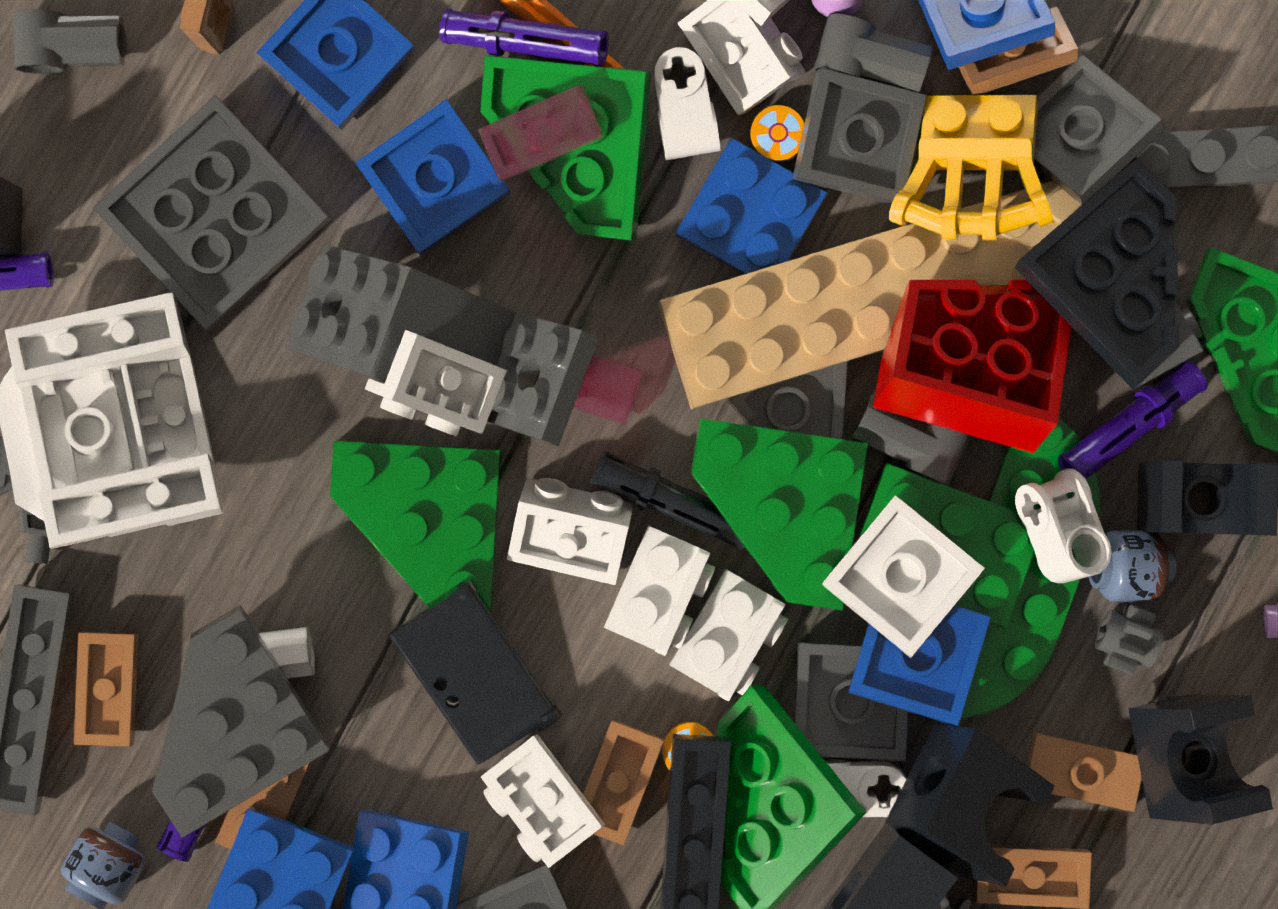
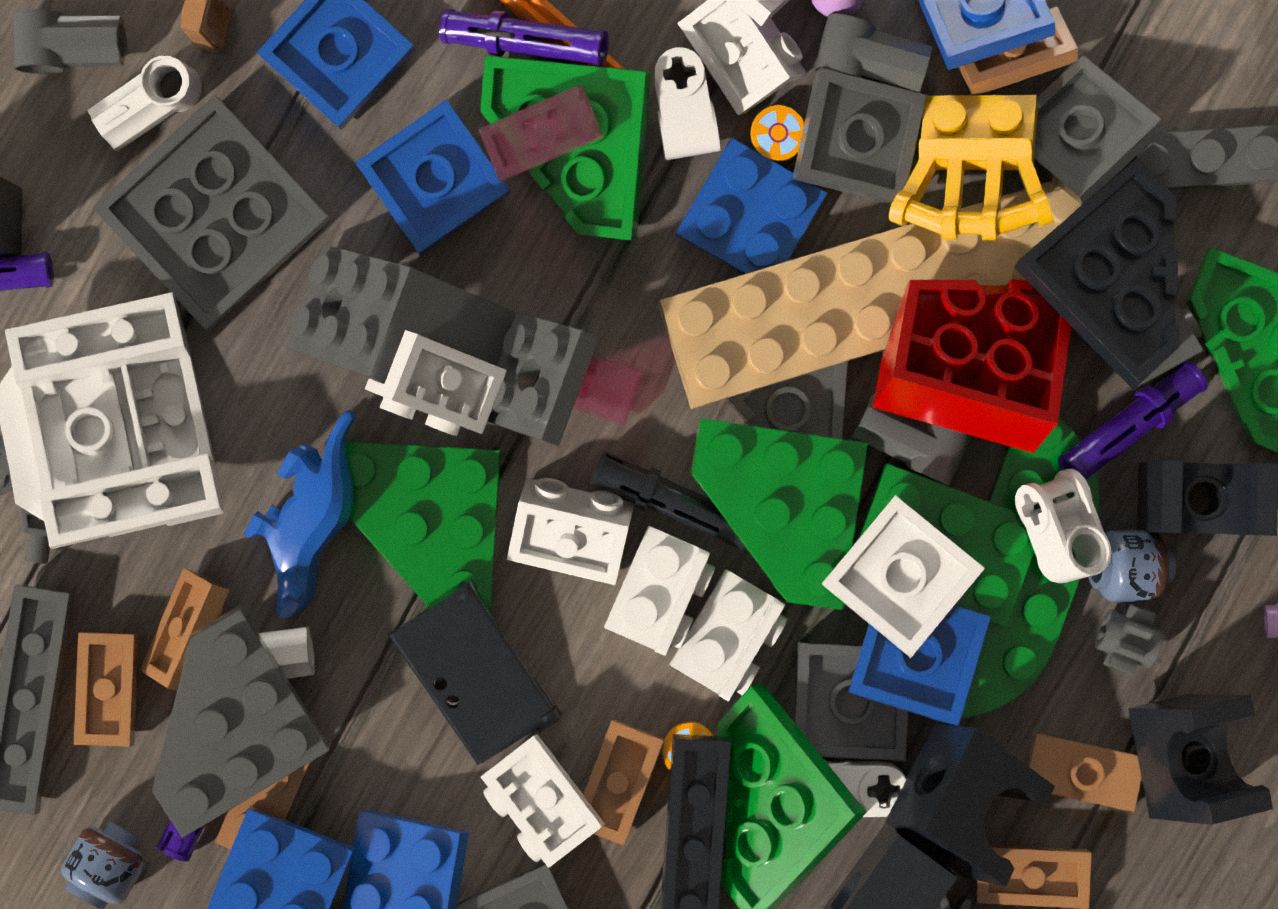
(140, 104): none -> white piece
(191, 606): none -> medium nougat plate
(309, 518): none -> blue animal

